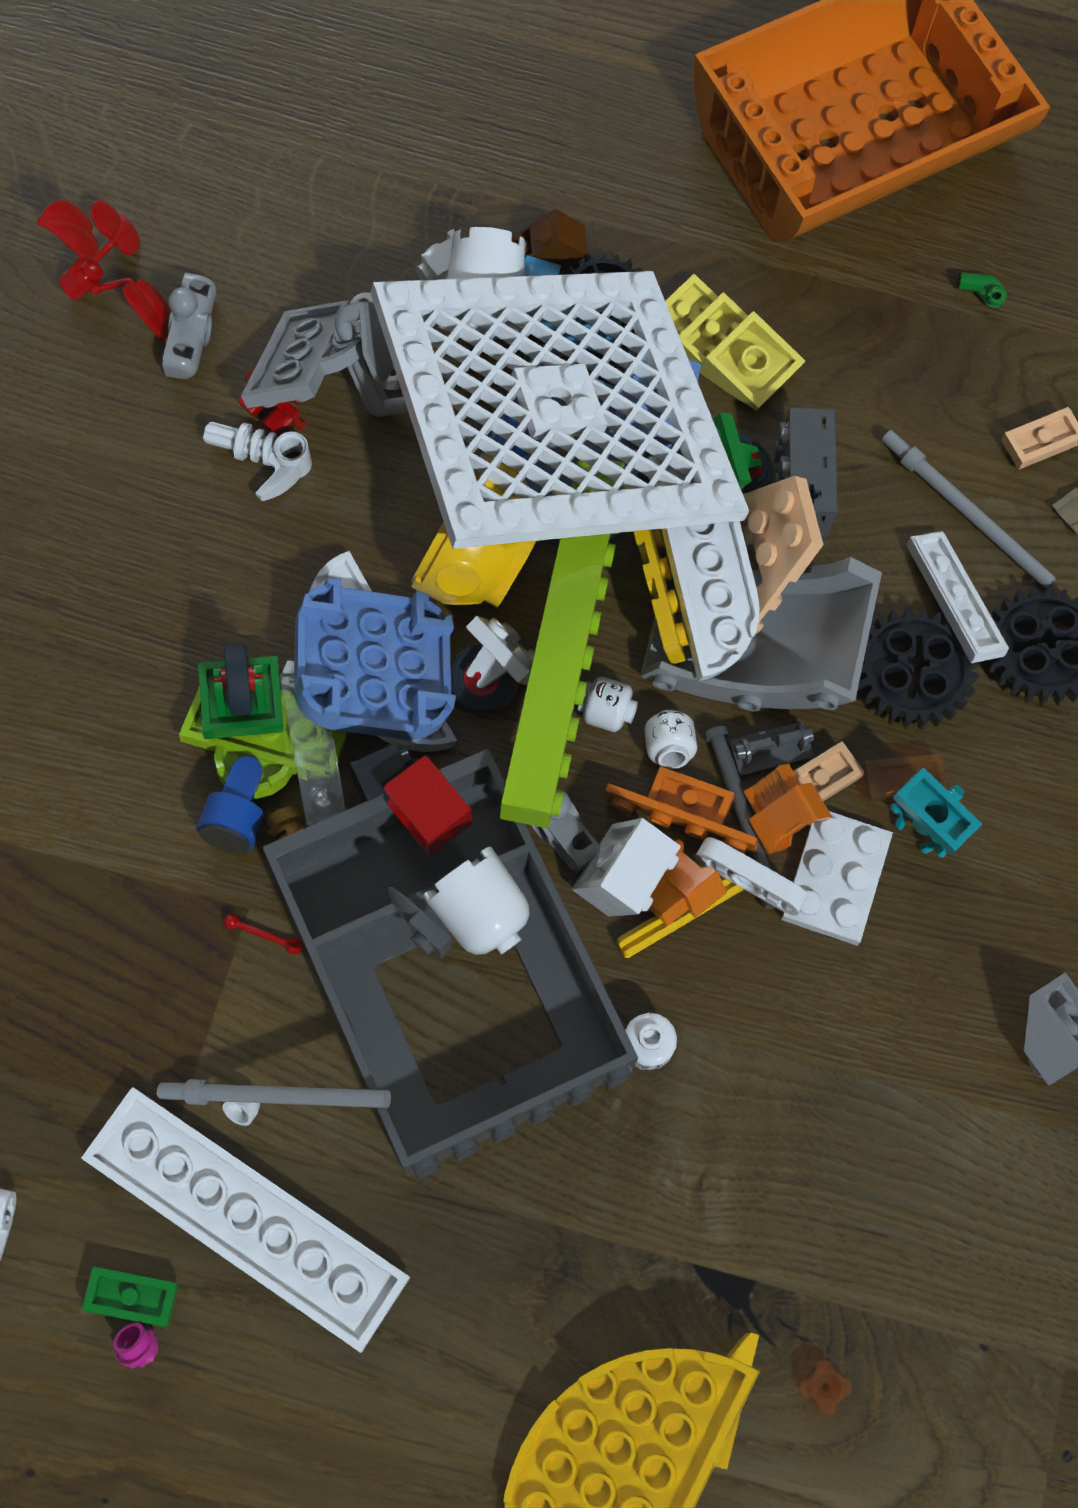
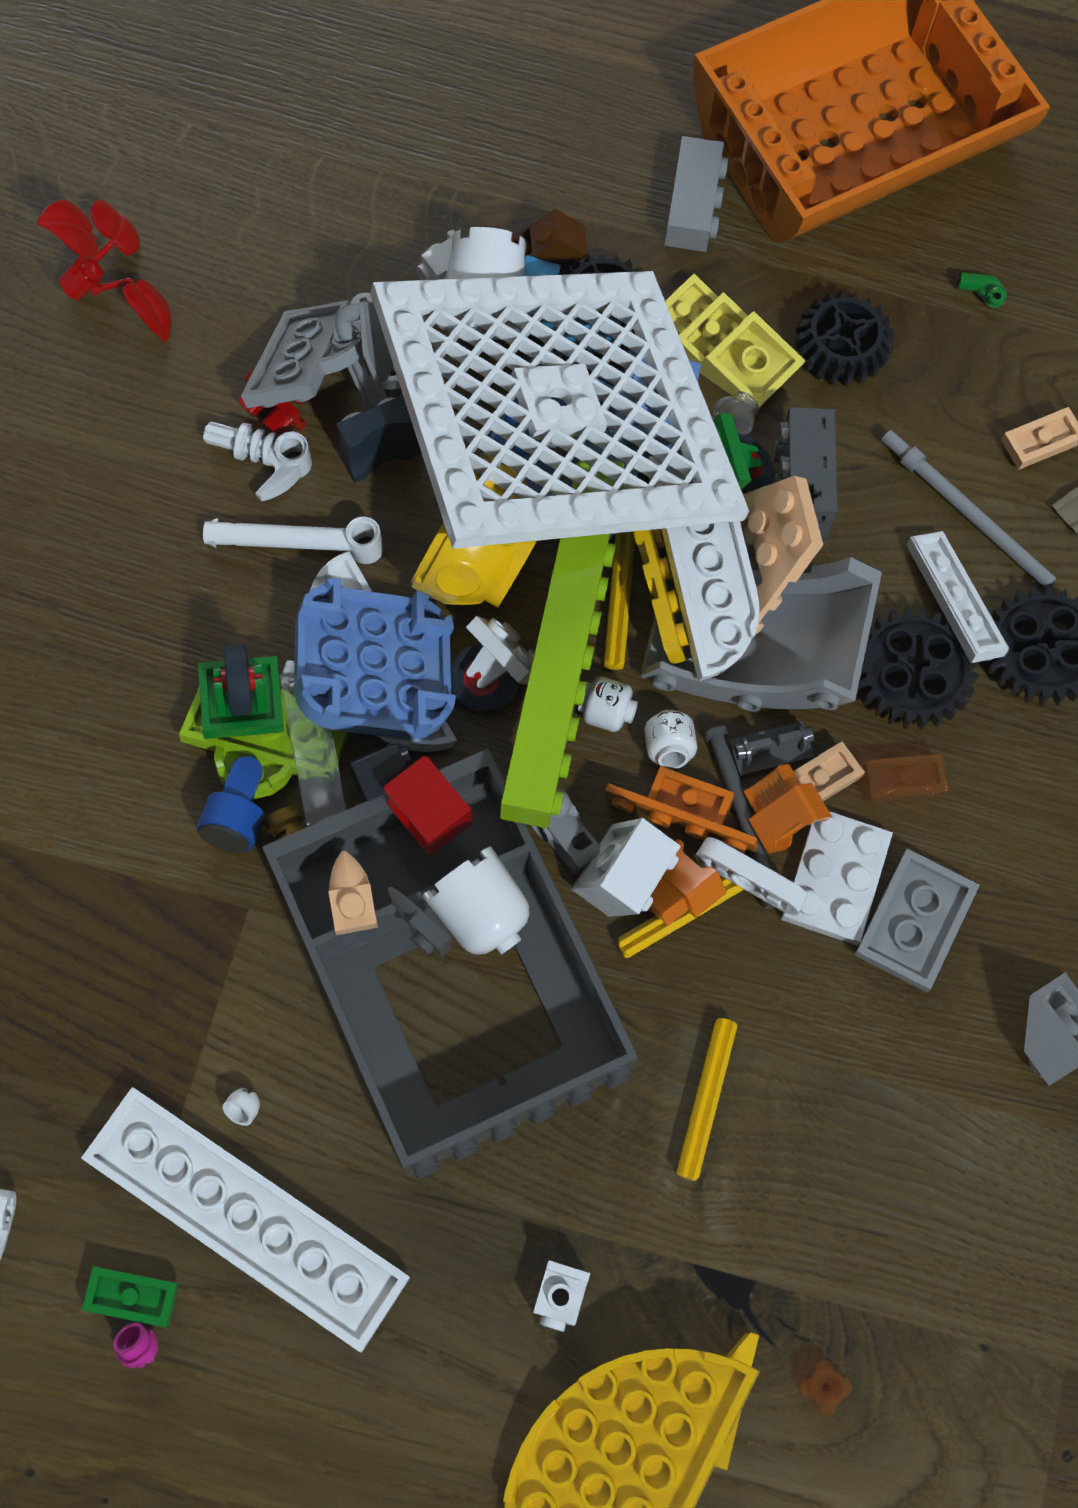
(188, 325): light grey piece -> none
(201, 1092): light grey bar -> none
(291, 945): red hinge -> none
(300, 537): none -> white piece
(351, 896): none -> light nougat plate
(377, 437): none -> black brick
(560, 1277): none -> white brick
(619, 601): none -> yellow axle
(652, 1040): white head -> none
(696, 194): none -> light grey brick
(706, 1099): none -> yellow axle
(743, 409): none -> clear animal
(838, 351): none -> black gear
(917, 920): none -> light grey plate
(934, 813): teal piece -> none

